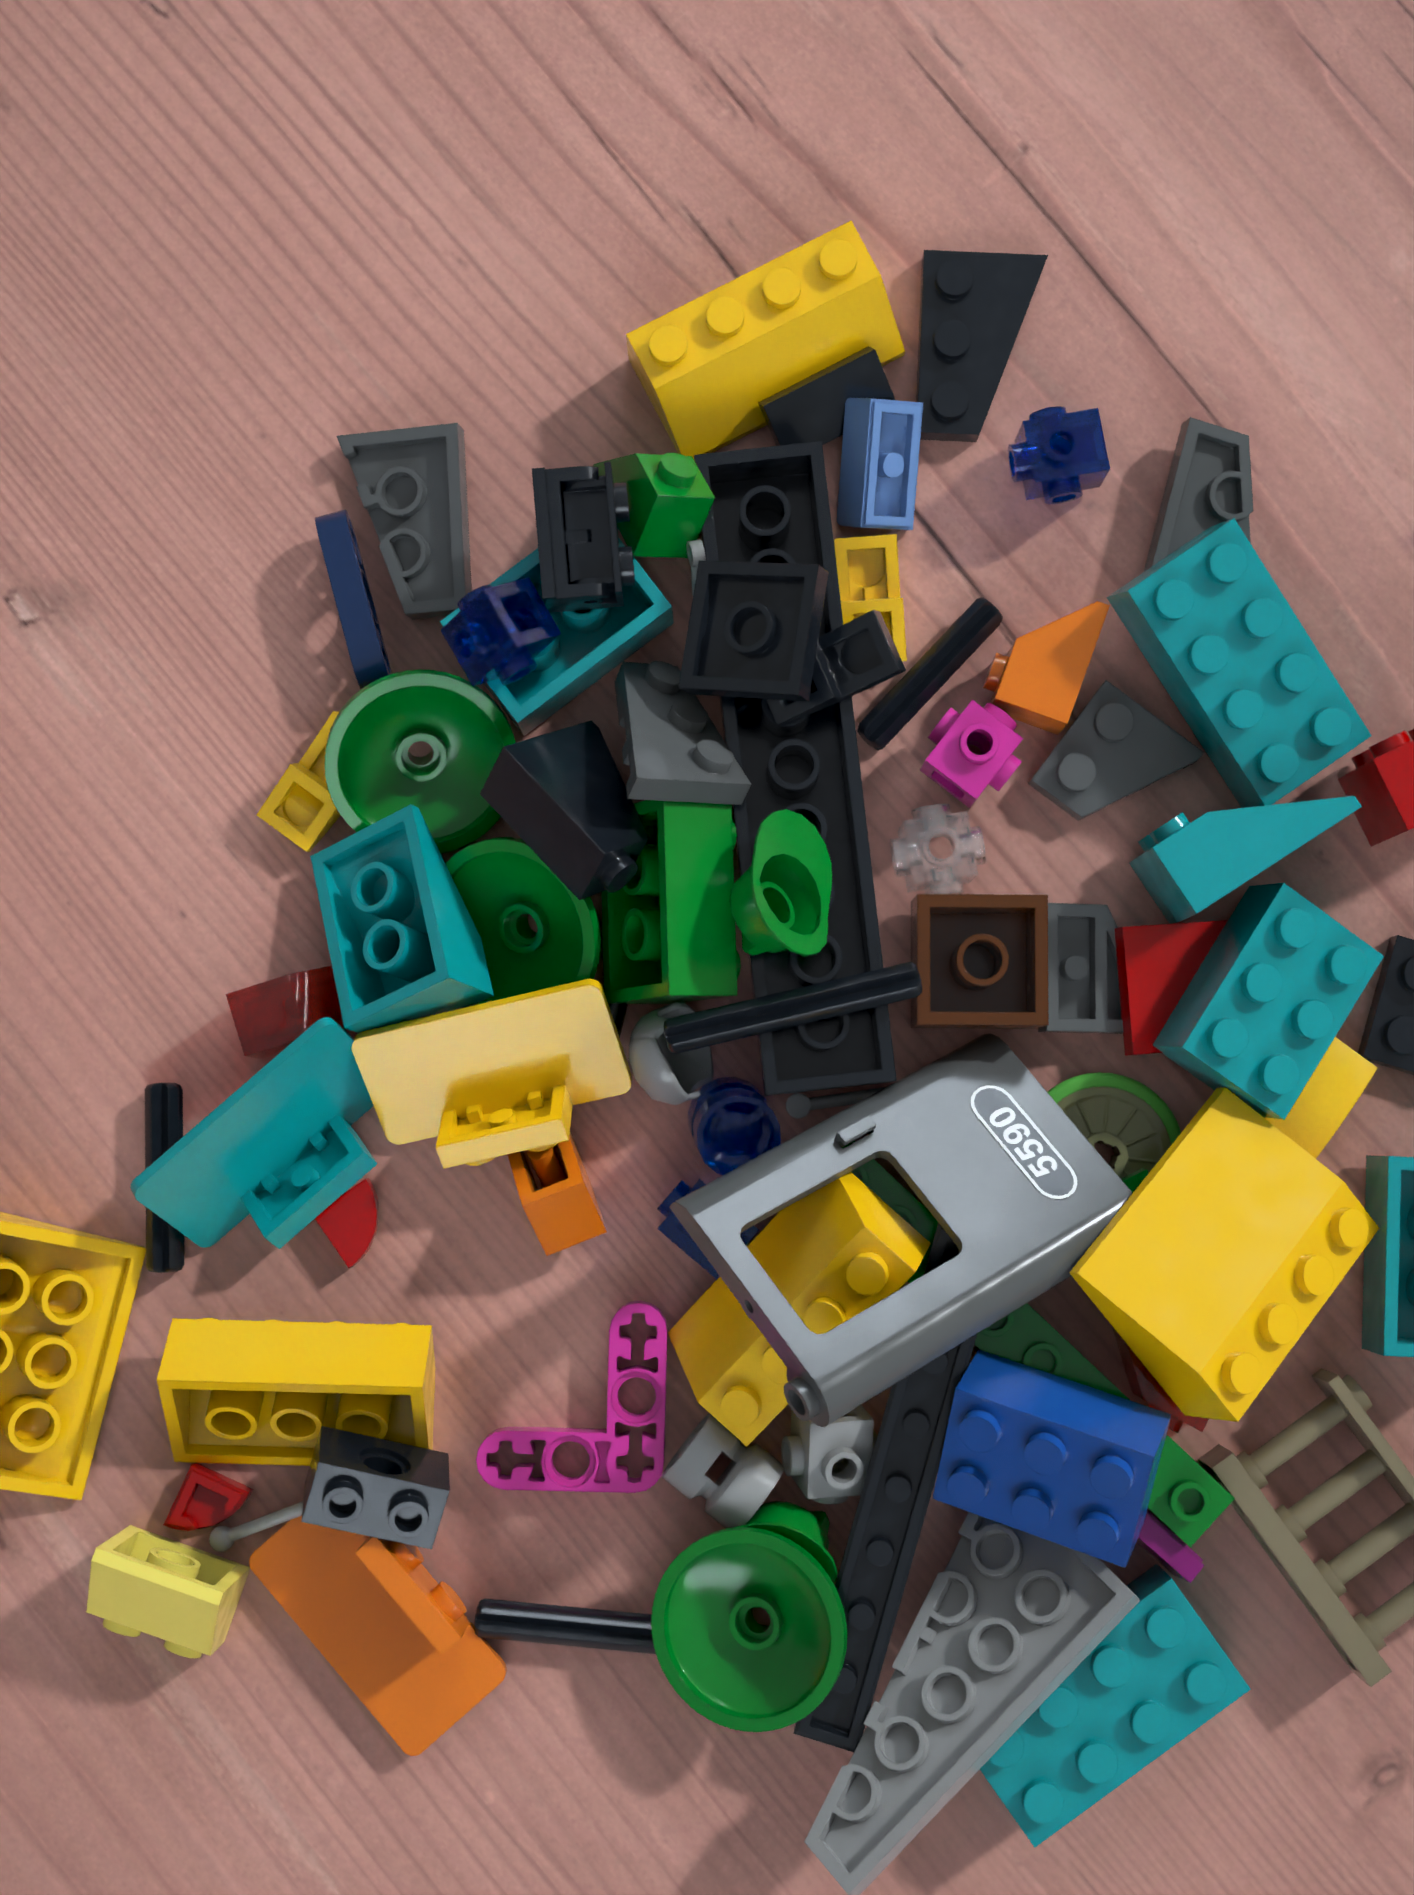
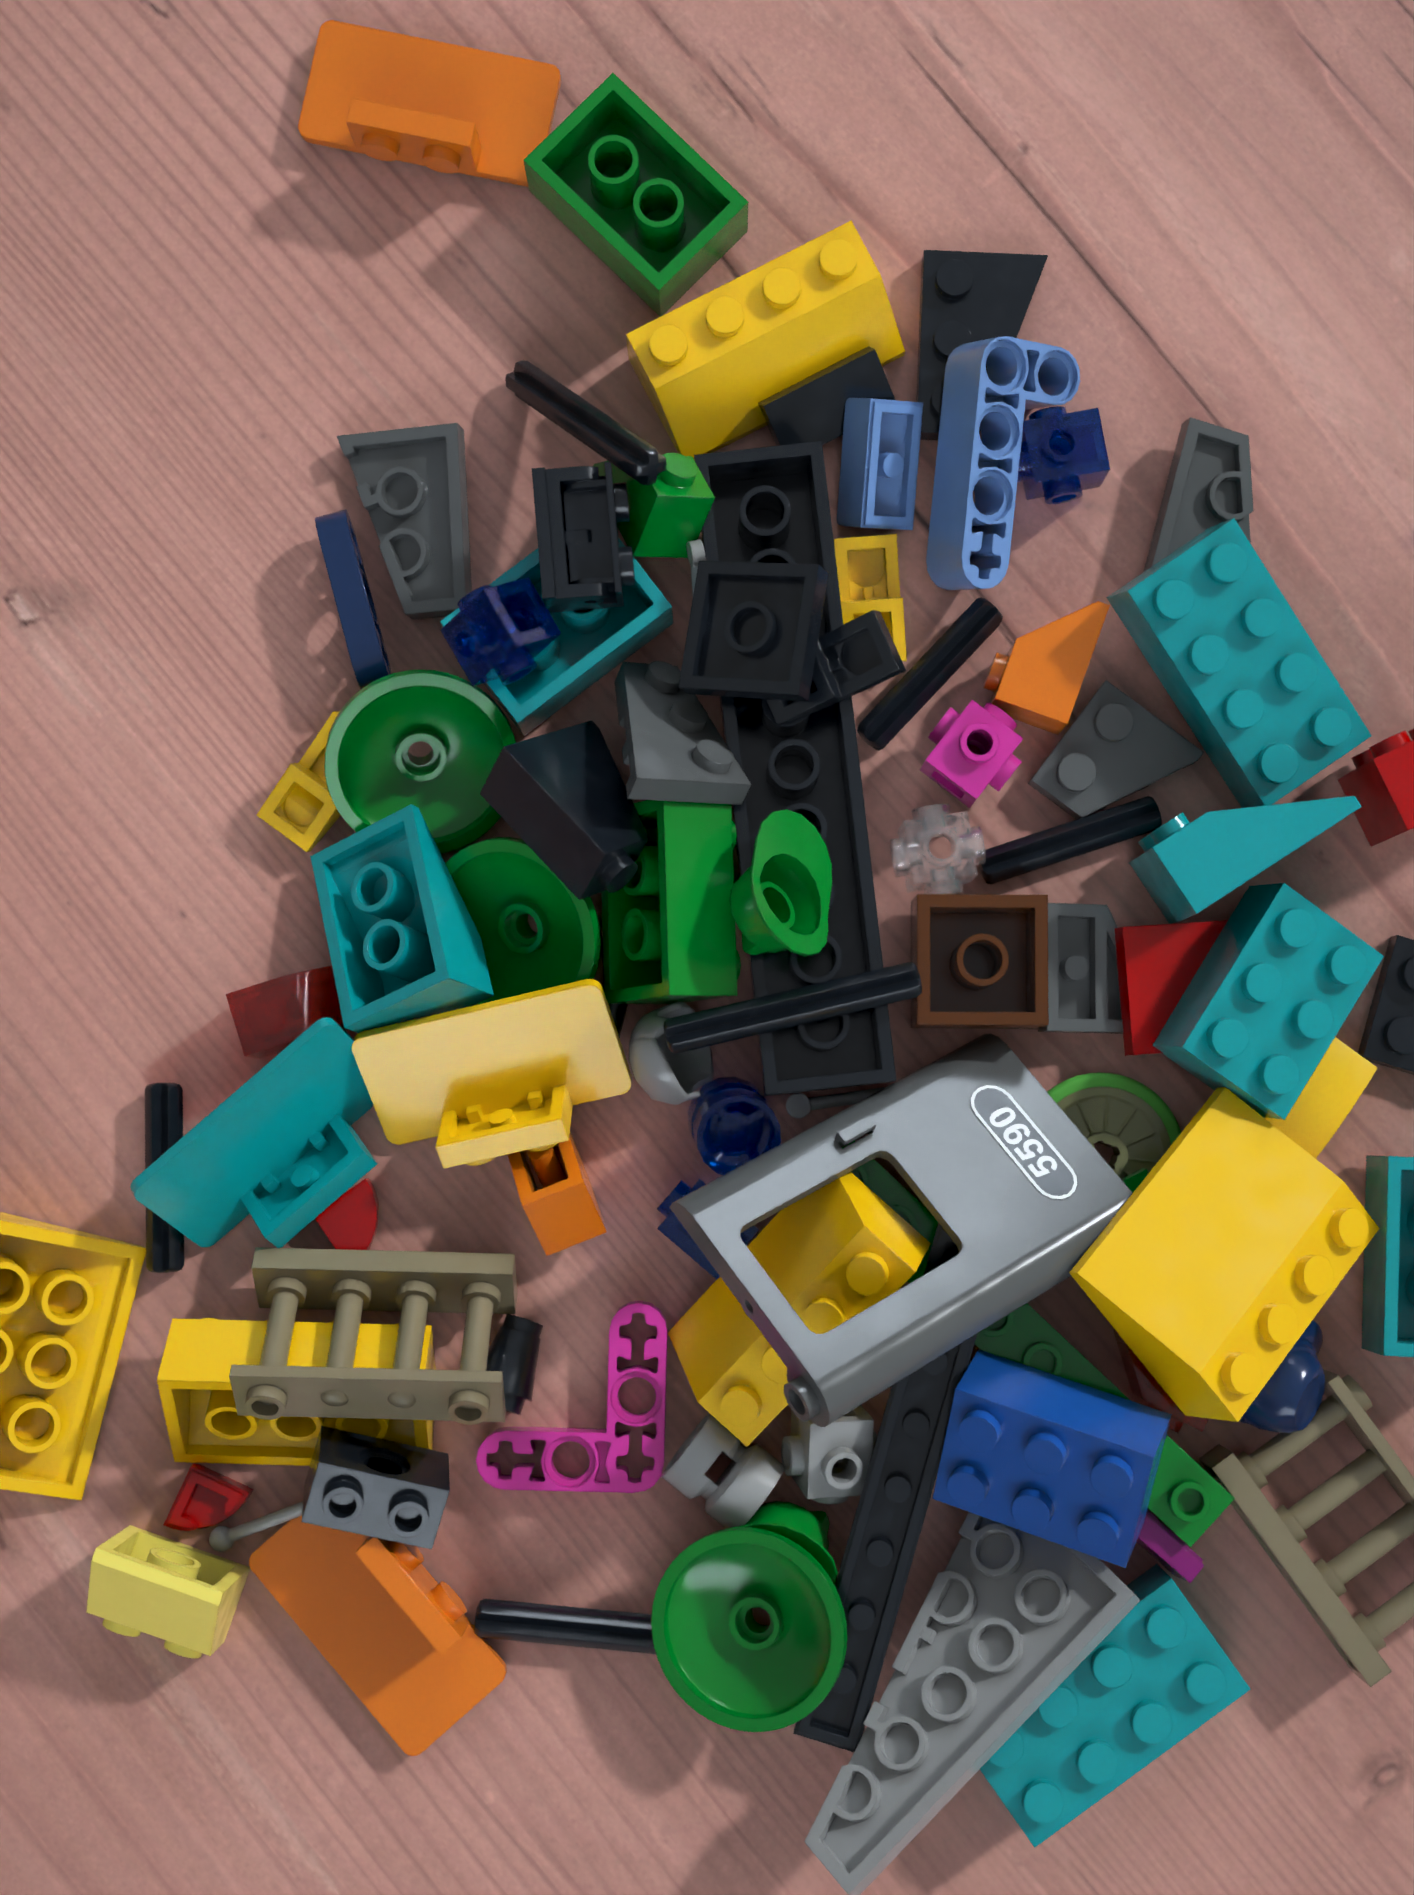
(377, 1282): none -> dark tan fence
(427, 102): none -> orange bracket
(516, 1354): none -> black cone
(586, 423): none -> black axle
(636, 194): none -> green brick
(970, 539): none -> medium blue beam
(1070, 839): none -> black axle
(1293, 1390): none -> dark blue hat

